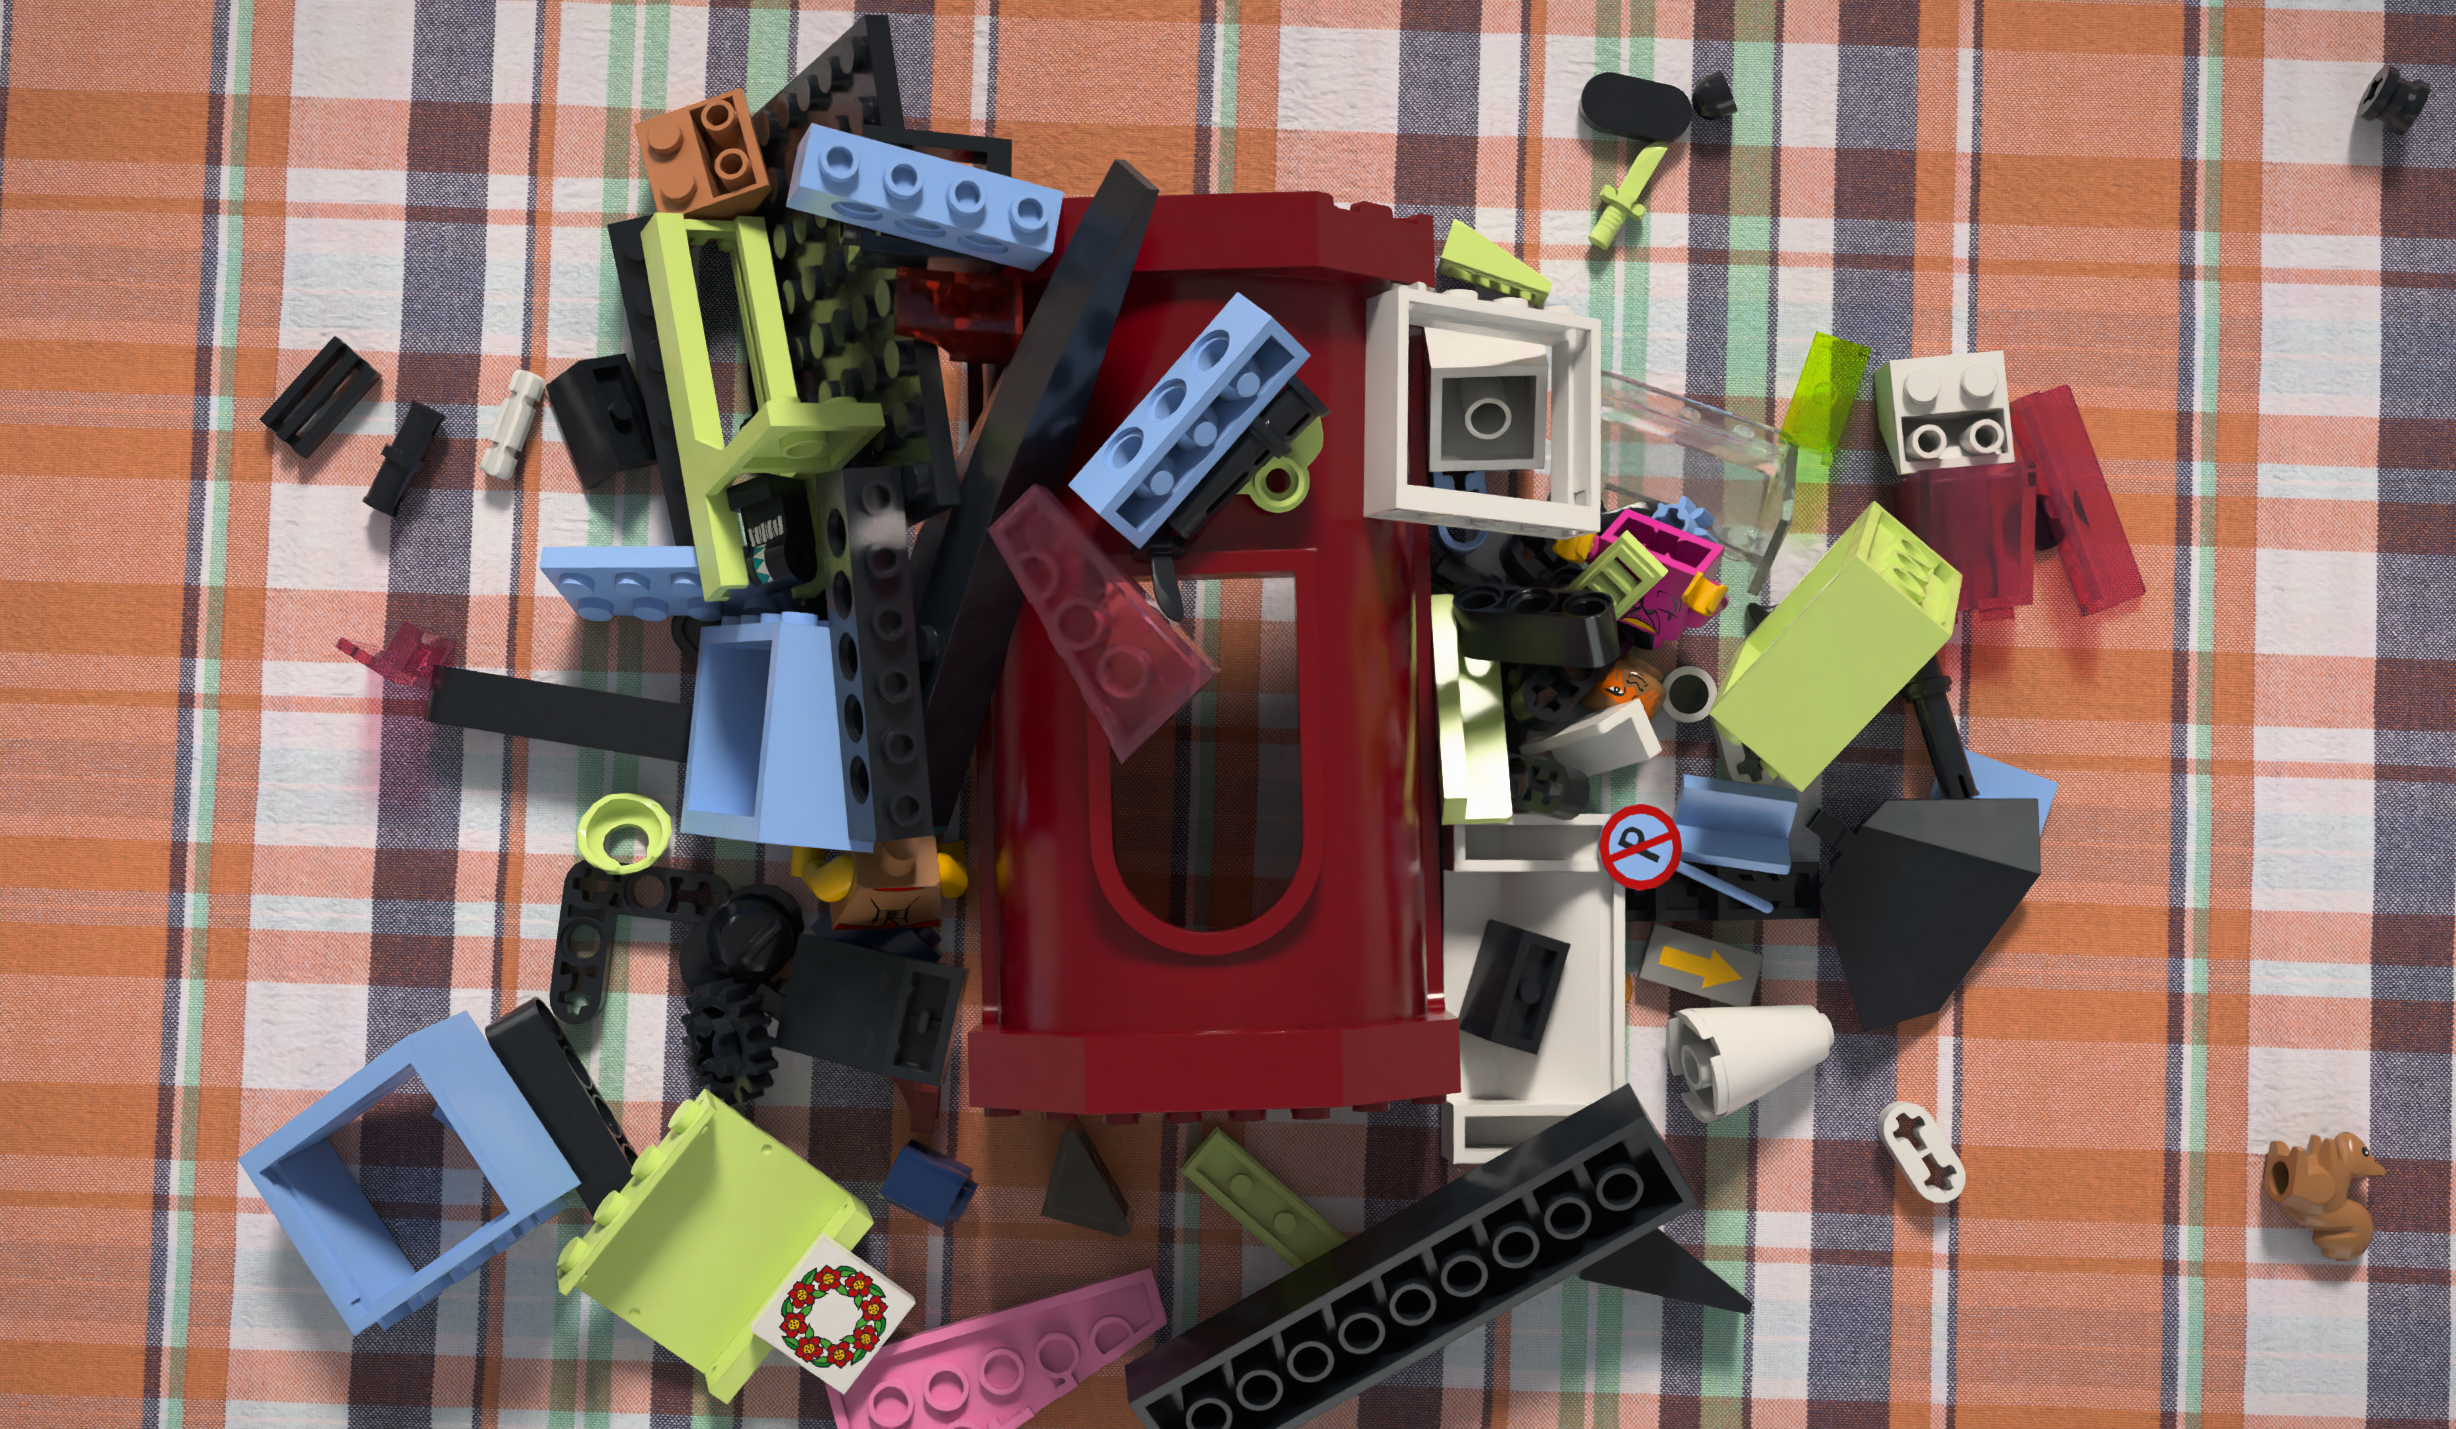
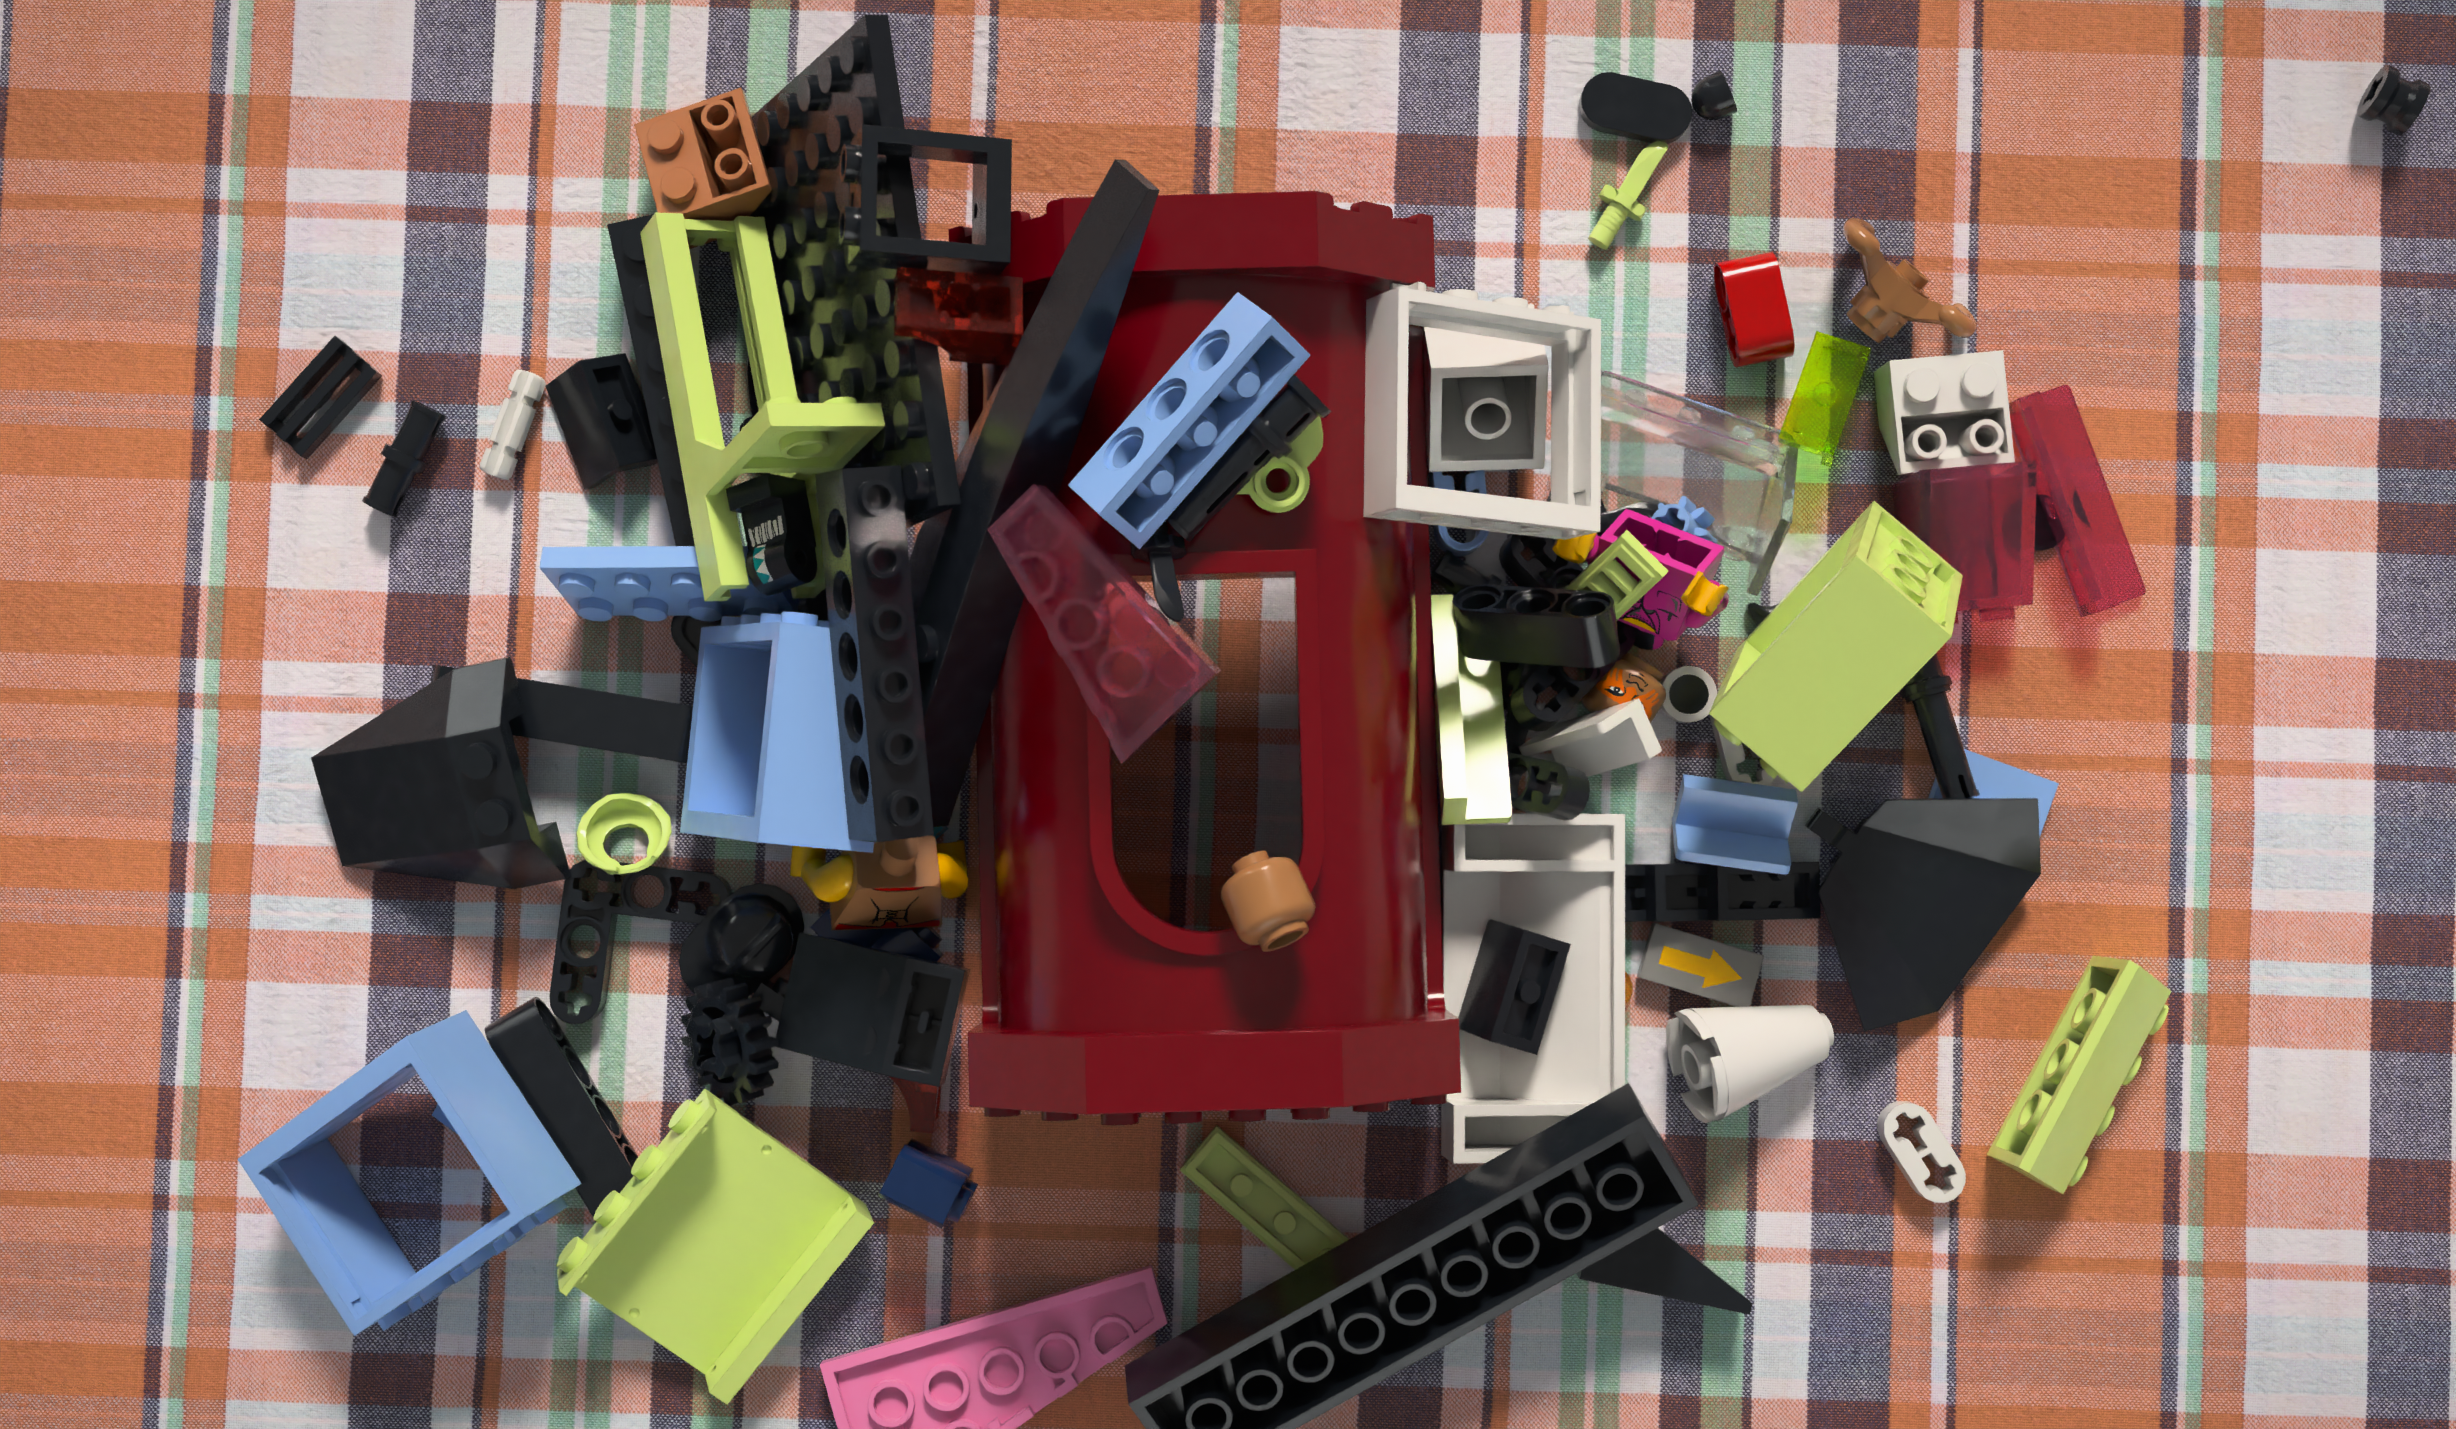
(408, 656): clear pink panel -> none
(441, 787): none -> black wedge
(832, 1313): tile -> none
(924, 198): light blue brick -> none
(1083, 1187): clear smoke slope -> none
(1268, 901): none -> medium nougat head
(1484, 264): yellowish green slope -> none
(1644, 849): piece -> none
(1754, 309): none -> red beam
(1895, 292): none -> medium nougat piece
(2081, 1072): none -> yellowish green slope
(2315, 1191): medium nougat animal -> none

